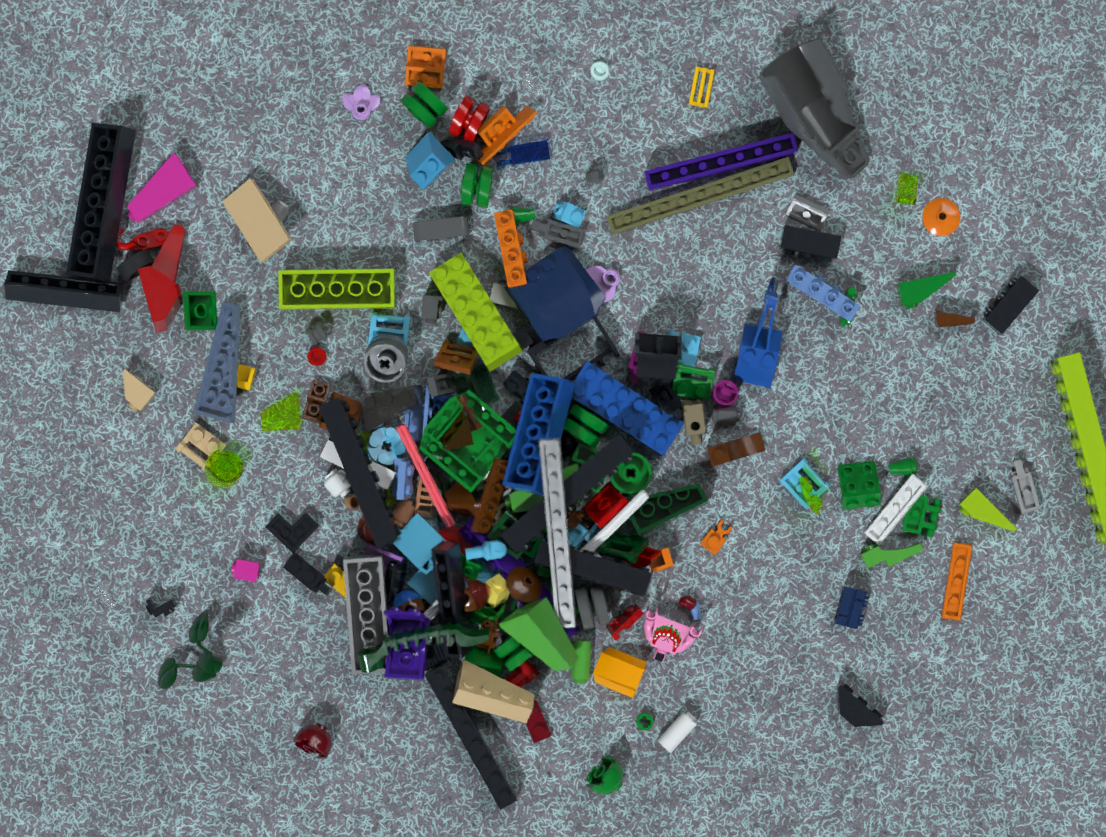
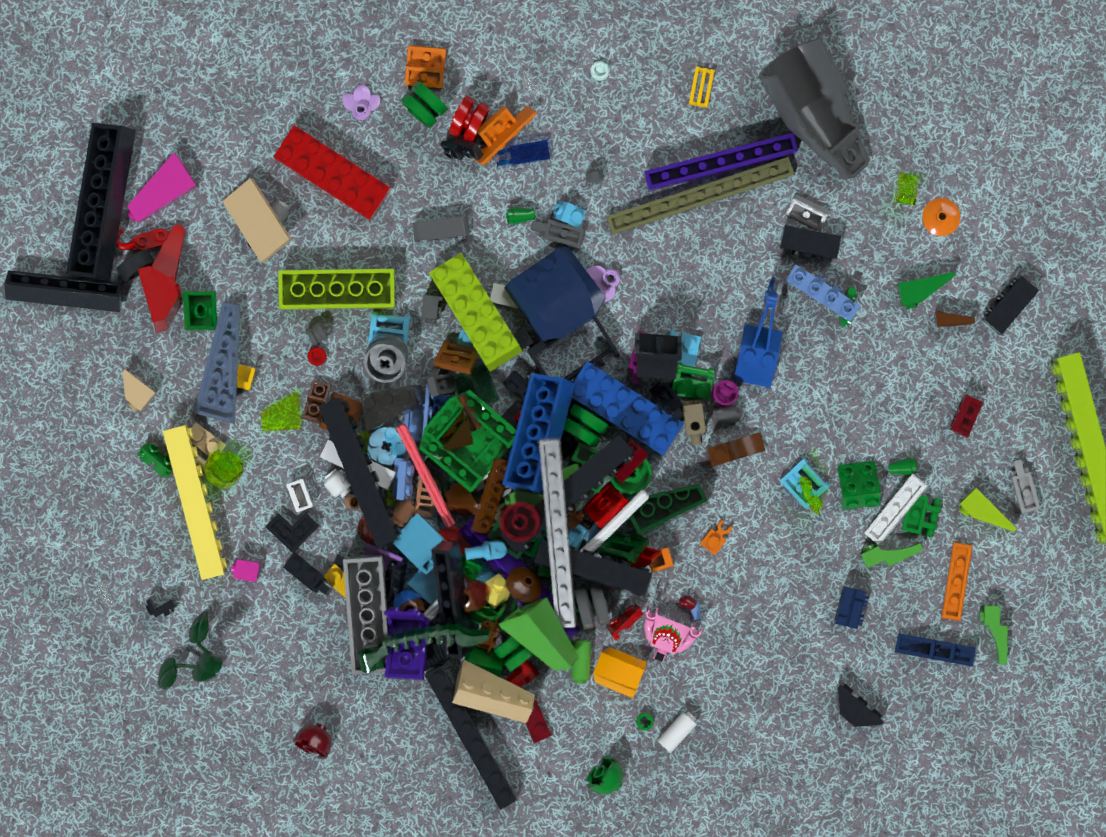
(150, 453): none -> green hinge
(194, 501): none -> light yellow brick
(300, 495): none -> white piece
(332, 173): none -> red brick
(428, 161): dark azure slope -> none
(475, 185): green wheel -> none
(511, 250): orange bracket -> none
(513, 530): none -> dark red brick
(626, 470): none -> dark red slope
(935, 650): none -> dark blue slope
(966, 415): none -> dark red hinge
(991, 617): none -> bright green slope

